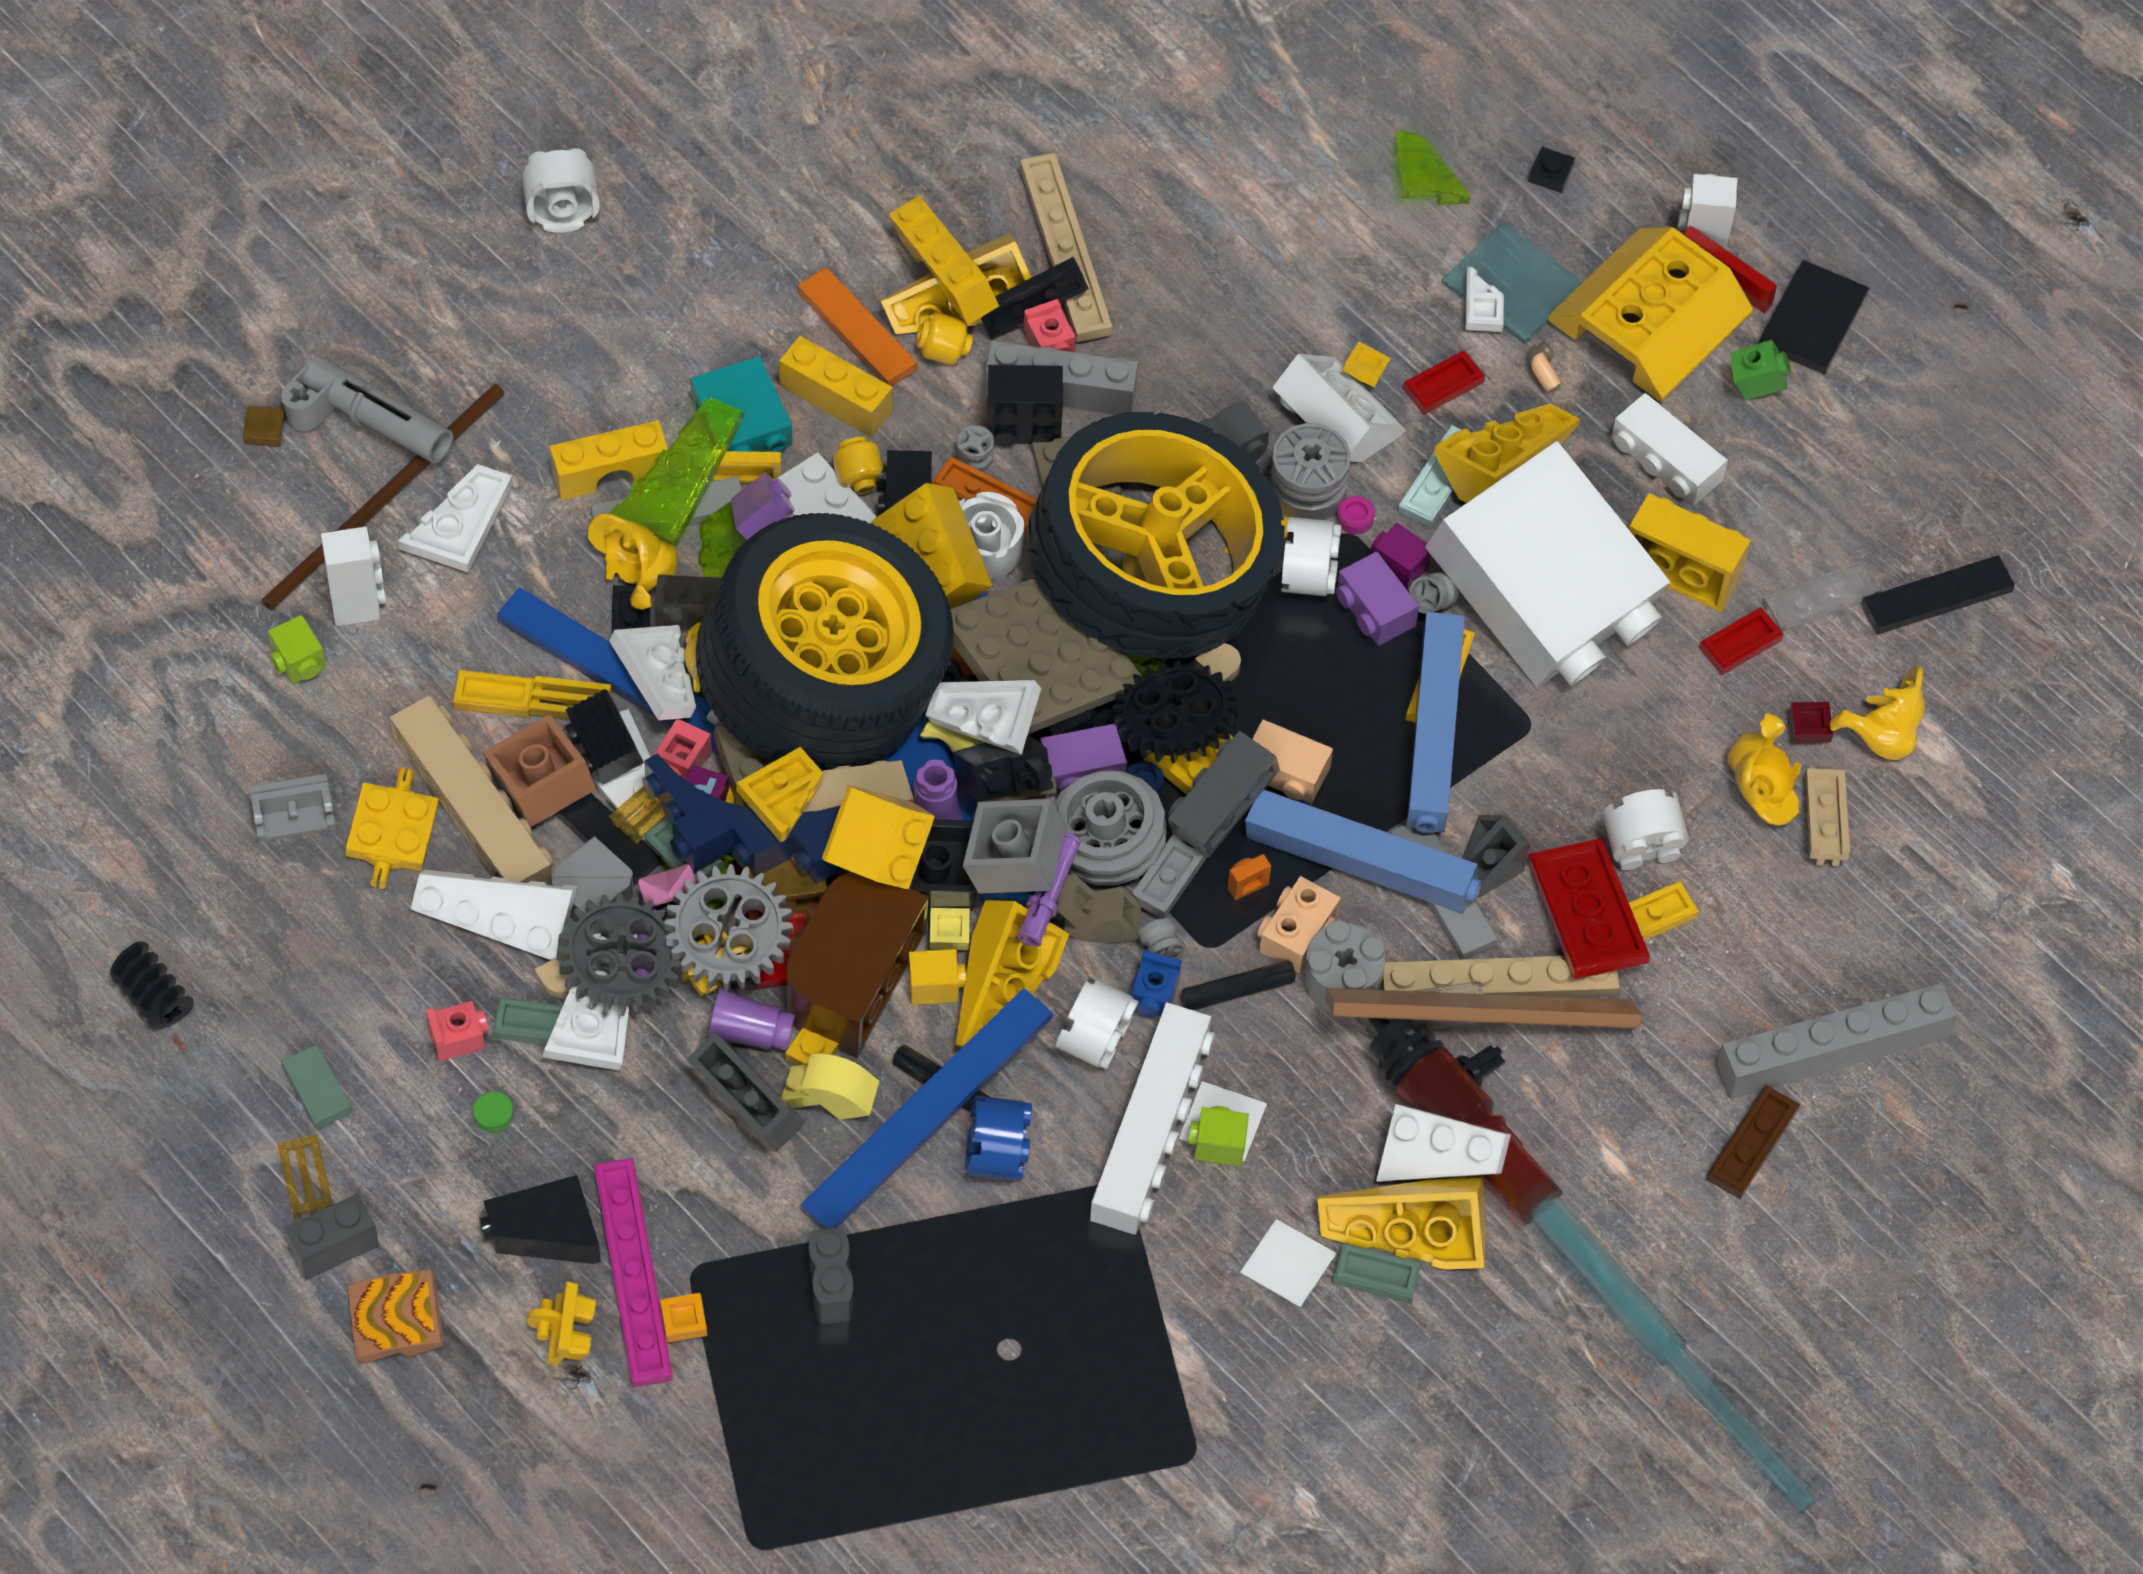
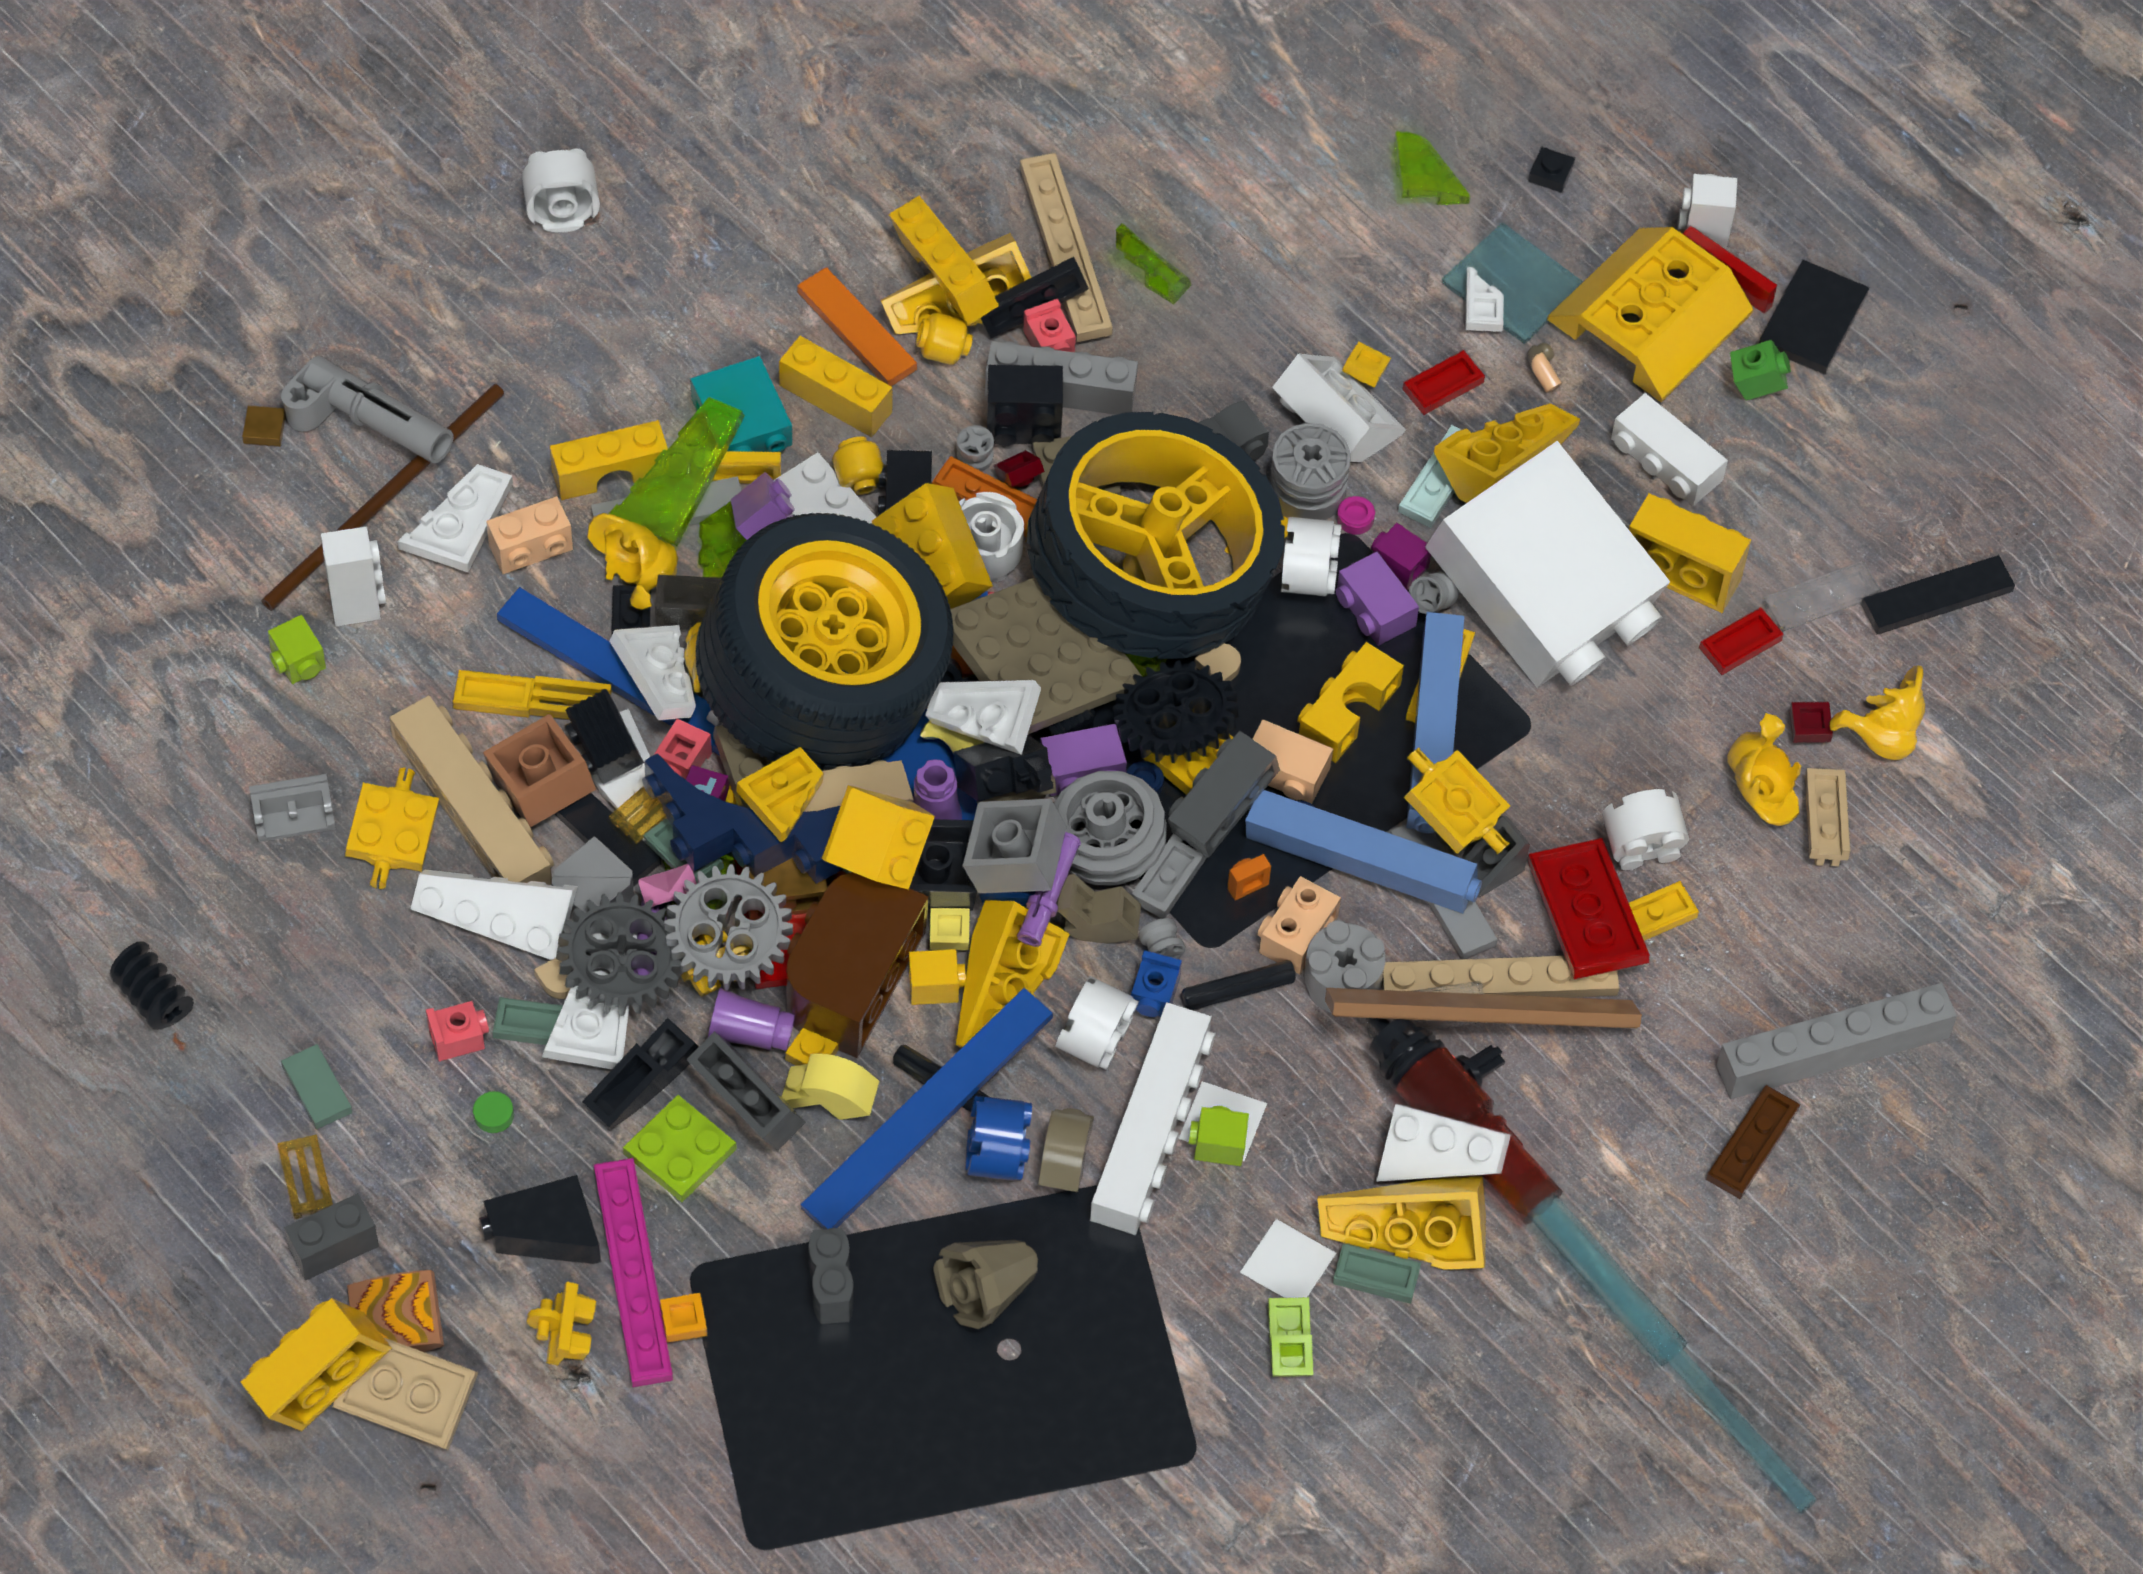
(315, 1364): none -> yellow brick
(411, 1394): none -> tan tile
(529, 535): none -> light nougat brick
(641, 1074): none -> black slope
(679, 1148): none -> lime plate
(983, 1278): none -> dark tan cone
(1019, 469): none -> dark red plate
(1065, 1149): none -> dark tan brick
(1159, 273): none -> clear neon green slope
(1290, 1337): none -> lime slope
(1364, 678): none -> yellow arch
(1457, 801): none -> yellow plate

